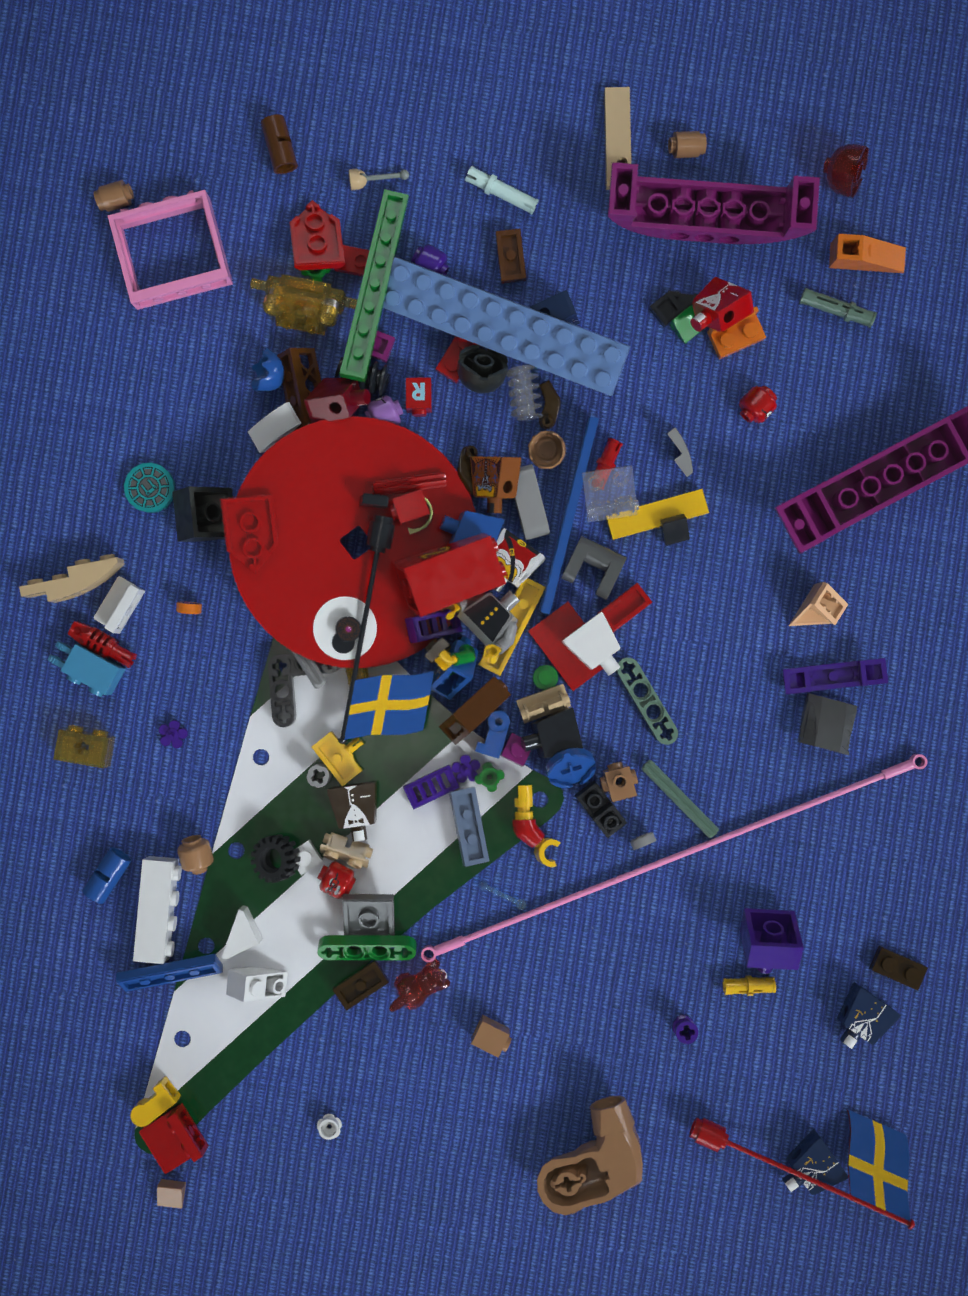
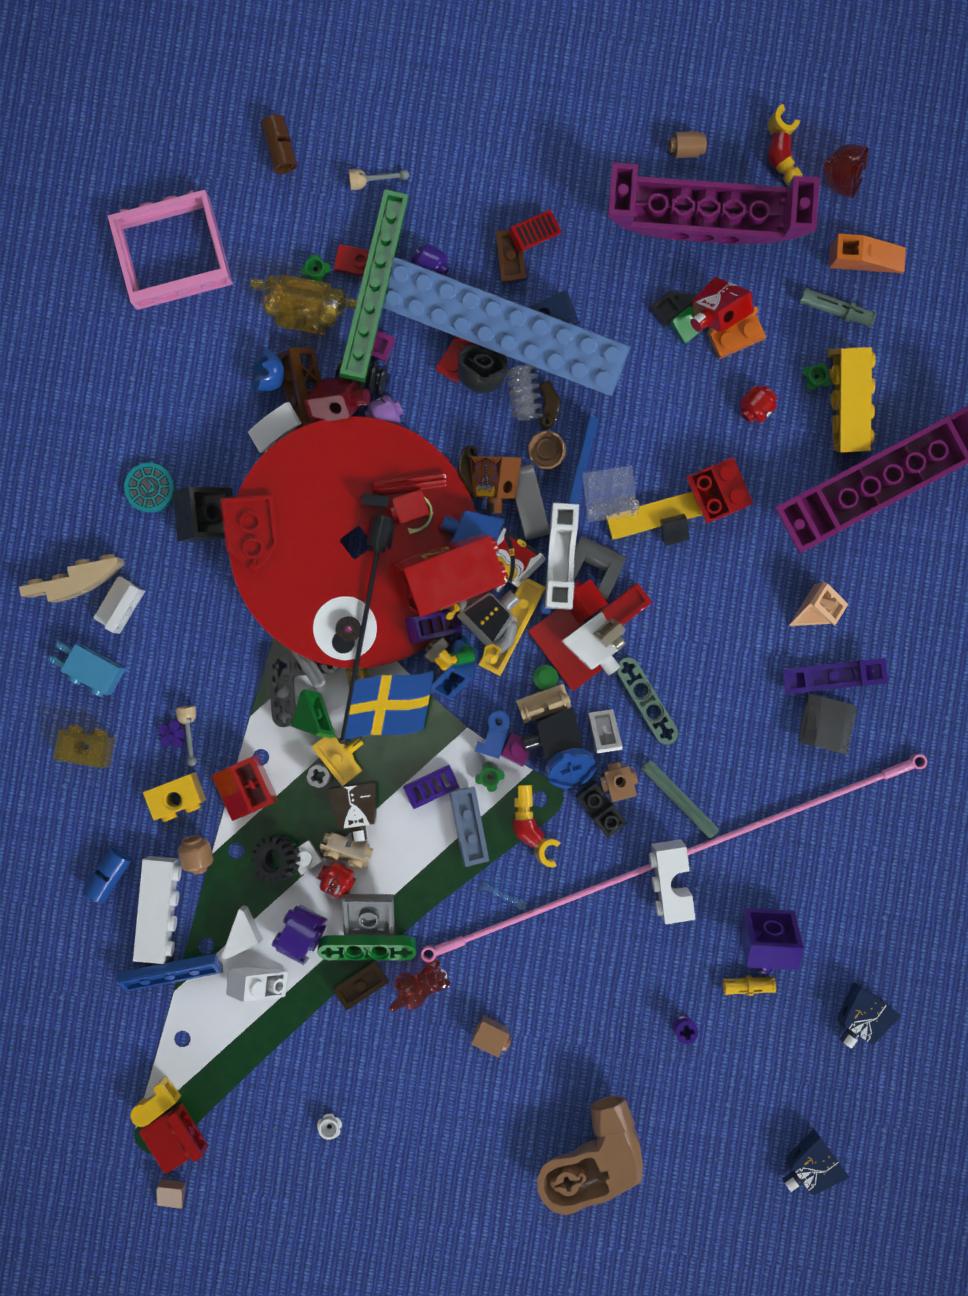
(100, 643): red hinge -> none
(113, 196): medium nougat brick -> none
(160, 801): none -> yellow brick
(187, 715): none -> hinge
(189, 607): orange tile -> none
(245, 787): none -> red slope
(300, 934): none -> dark purple brick
(312, 715): none -> green slope
(316, 239): red tile -> none
(419, 396): red brick -> none
(466, 768): dark purple plant -> none
(475, 710): reddish brown slope -> none
(501, 190): light aqua pin -> none
(534, 231): none -> red tile
(561, 556): none -> white arch
(586, 600): none -> red brick
(604, 731): none -> white slope
(609, 455): red pin -> none
(610, 633): none -> dark tan tile
(616, 128): tan piece -> none
(643, 840): light grey tile -> none
(669, 860): none -> white arch
(684, 460): light grey slope -> none
(719, 490): none -> red slope
(779, 150): none -> piece
(819, 369): none -> green plate
(852, 398): none -> yellow wedge
(875, 1164): flag -> none
(898, 968): dark brown plate -> none

